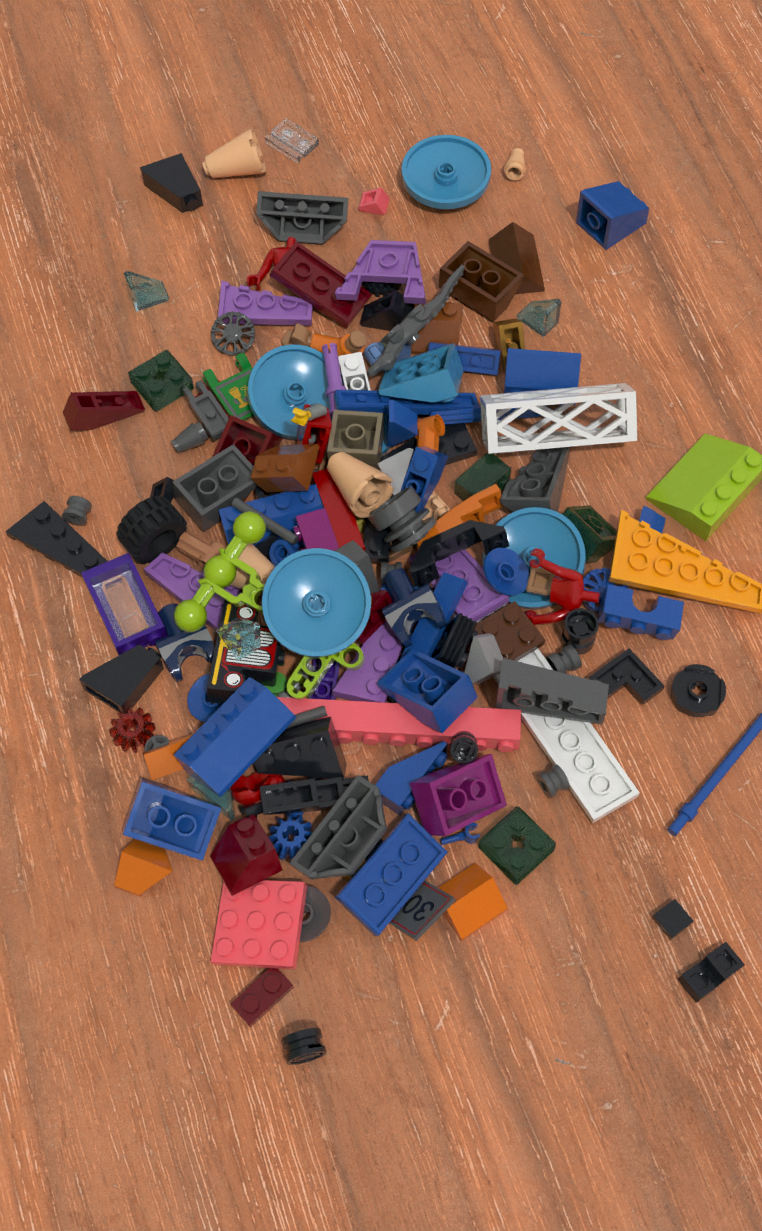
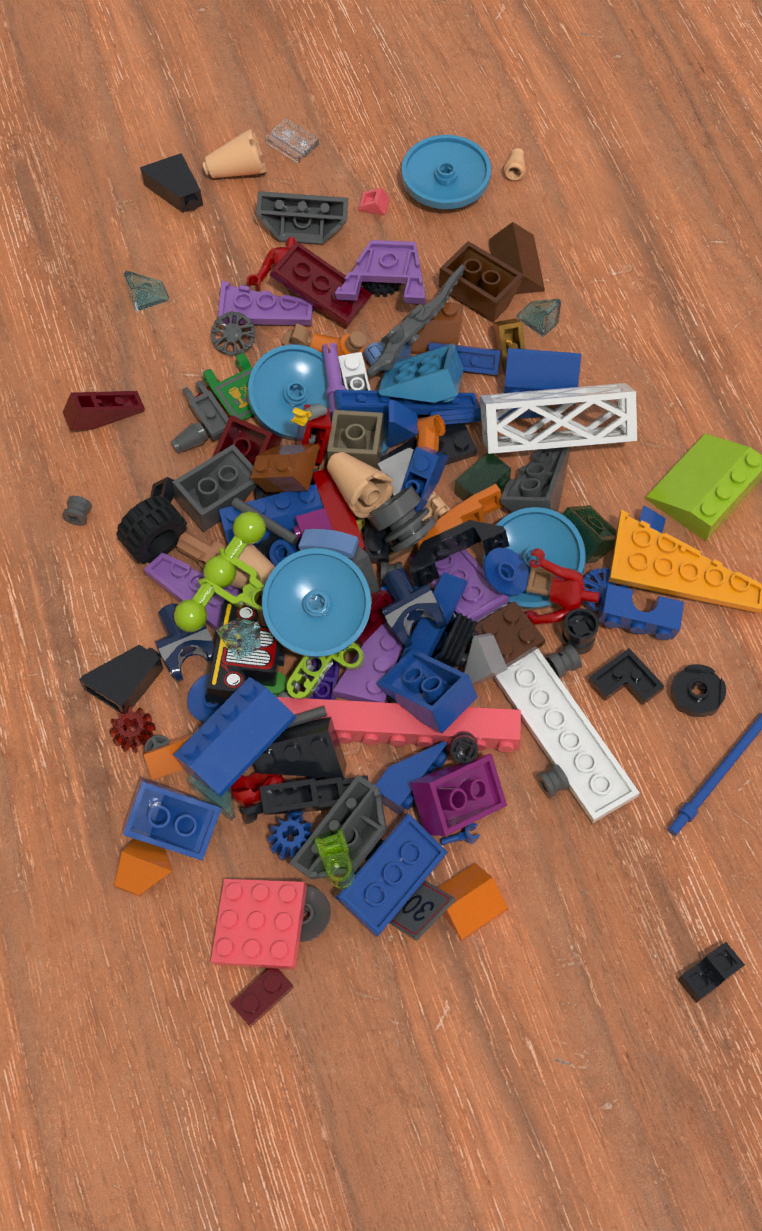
(56, 539): black wing -> none
(124, 604): piece -> none
(160, 380): clear green brick -> none
(245, 855): dark red slope -> none
(303, 1046): black wheel -> none
(329, 539): none -> medium blue slope
(335, 854): none -> clear neon green piece
(386, 312): black slope -> none
(516, 862): clear green brick -> none
(551, 693): dark grey wedge -> none
(610, 213): blue slope -> none
(672, 919): black tile -> none

